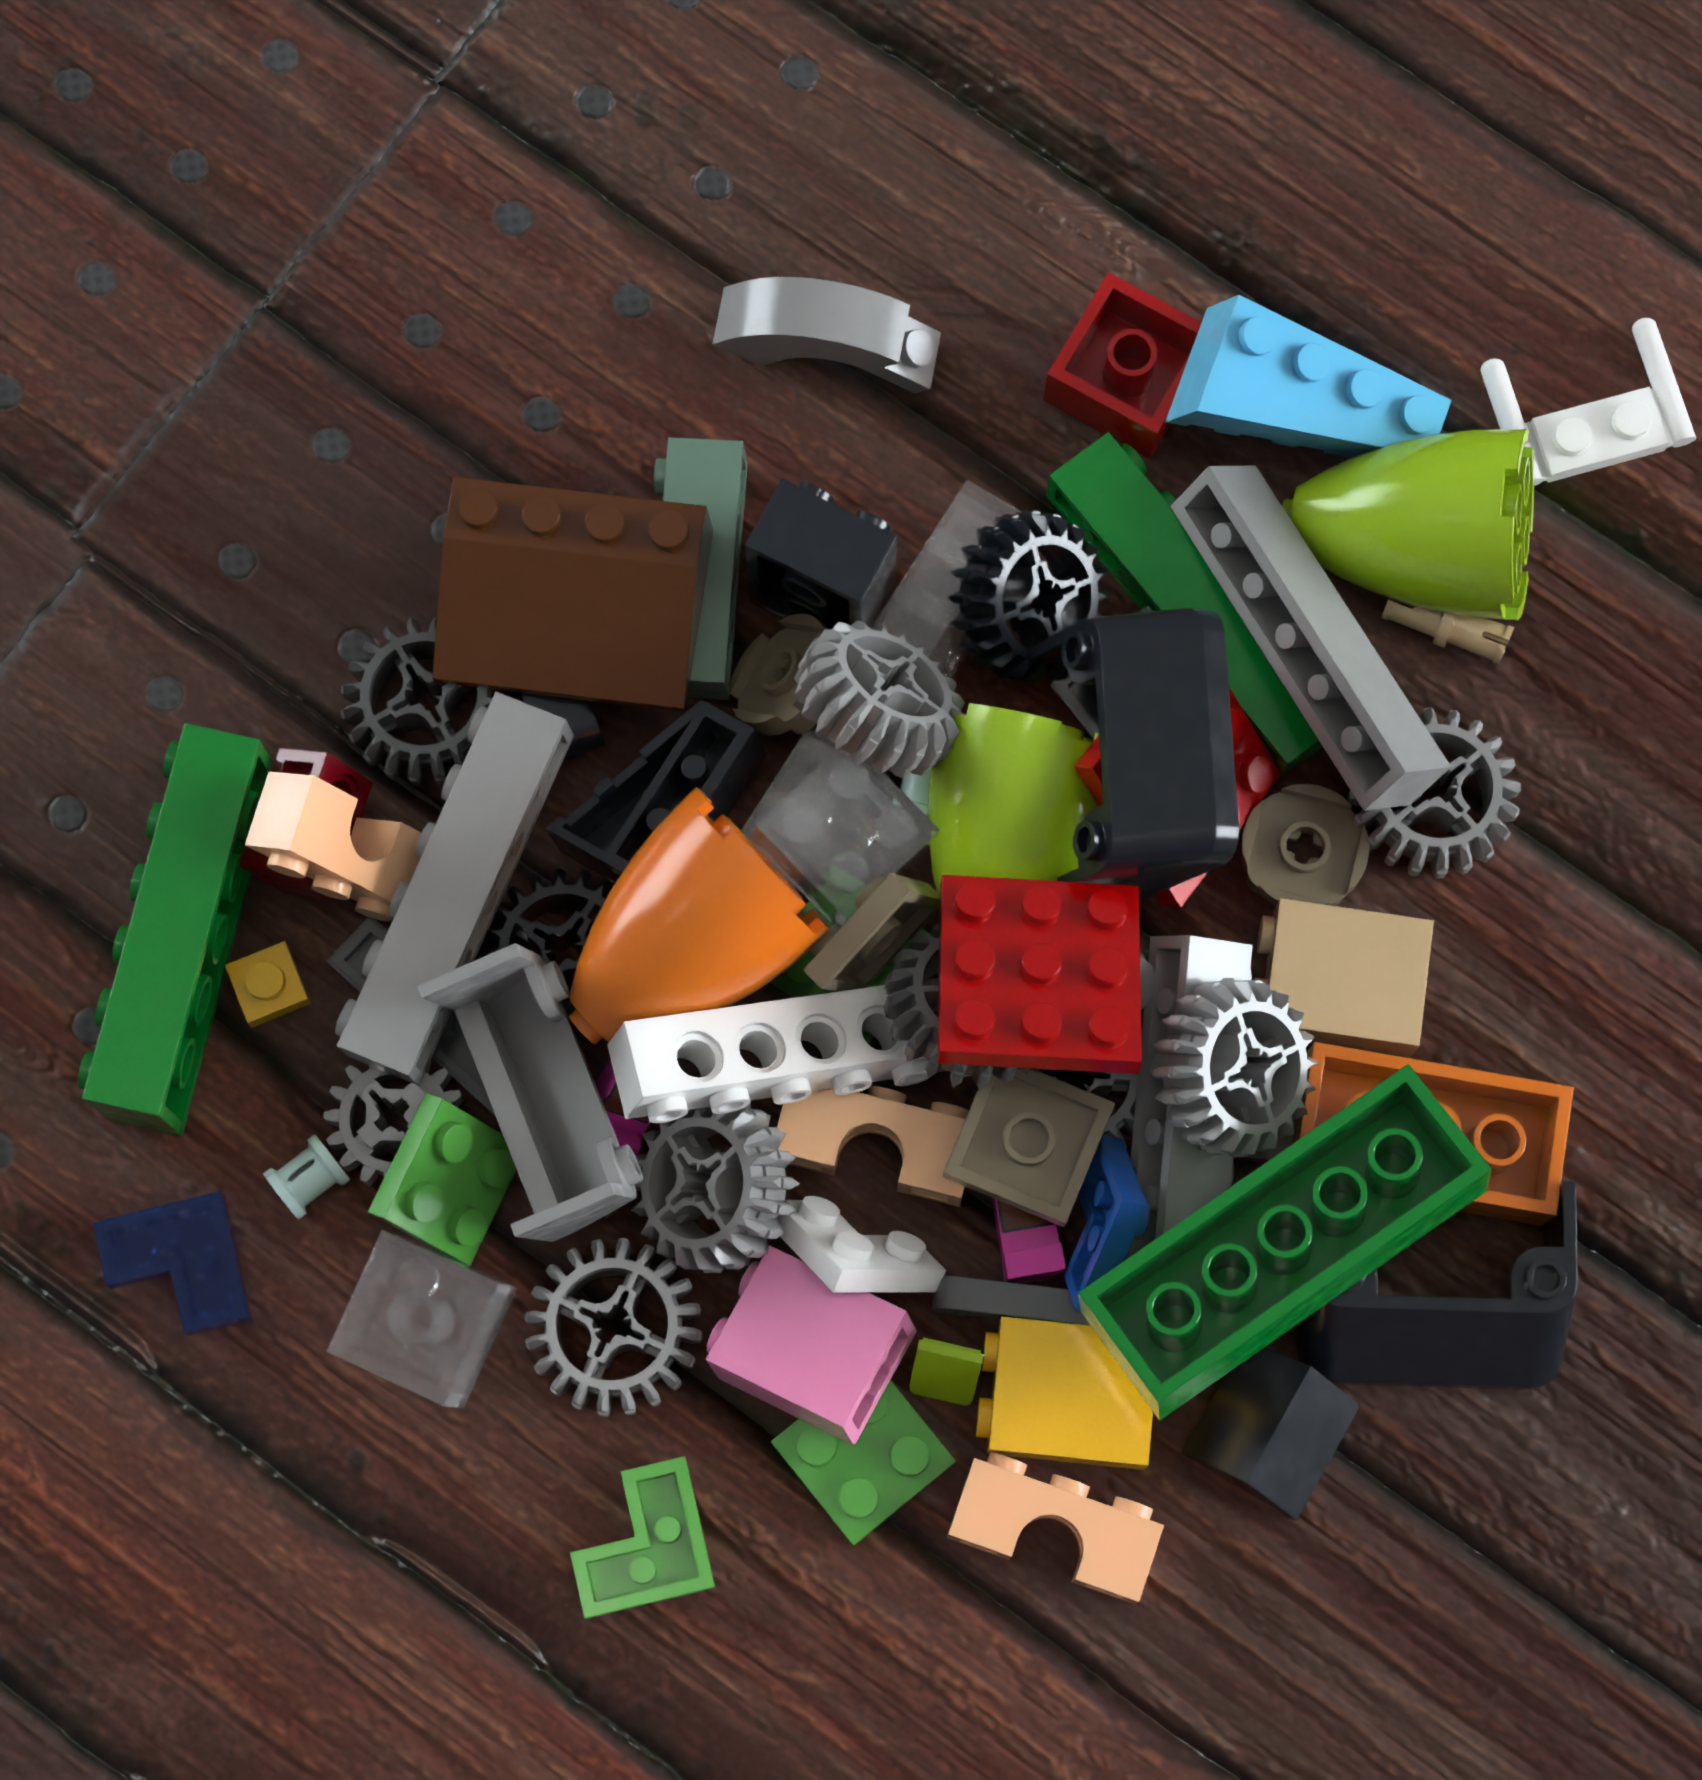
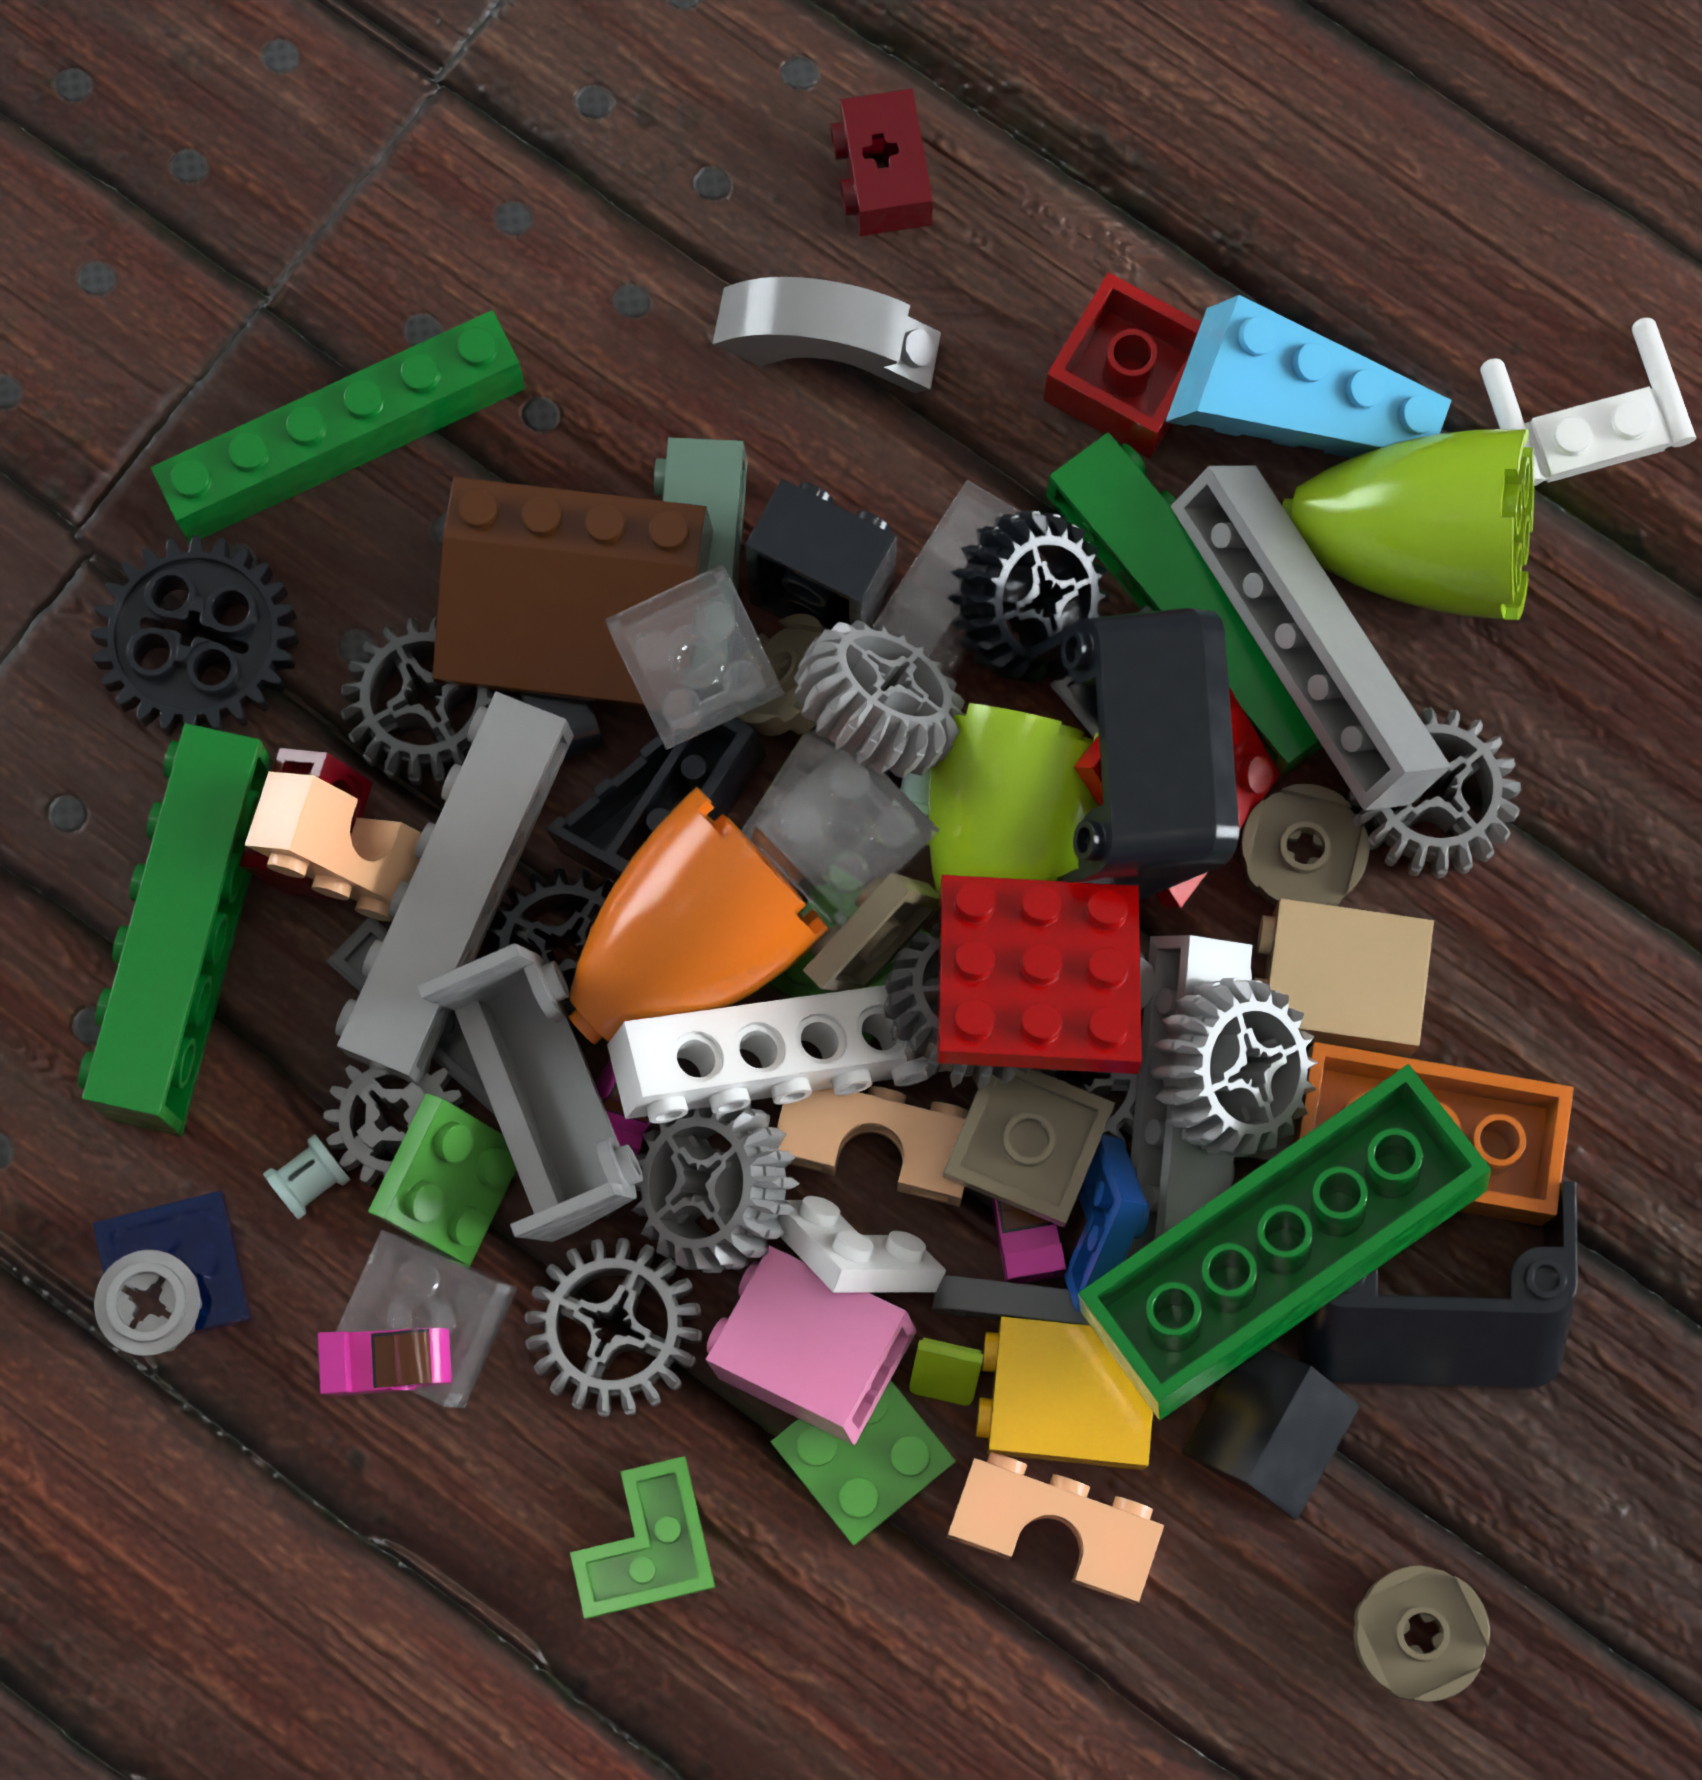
(118, 1312): none -> light grey gear
(213, 586): none -> black gear
(267, 984): yellow plate -> none
(340, 427): none -> green brick
(383, 1360): none -> dark pink leg
(694, 656): none -> clear brick
(889, 130): none -> dark red brick
(1405, 1669): none -> dark tan plate
(1453, 629): tan pin -> none

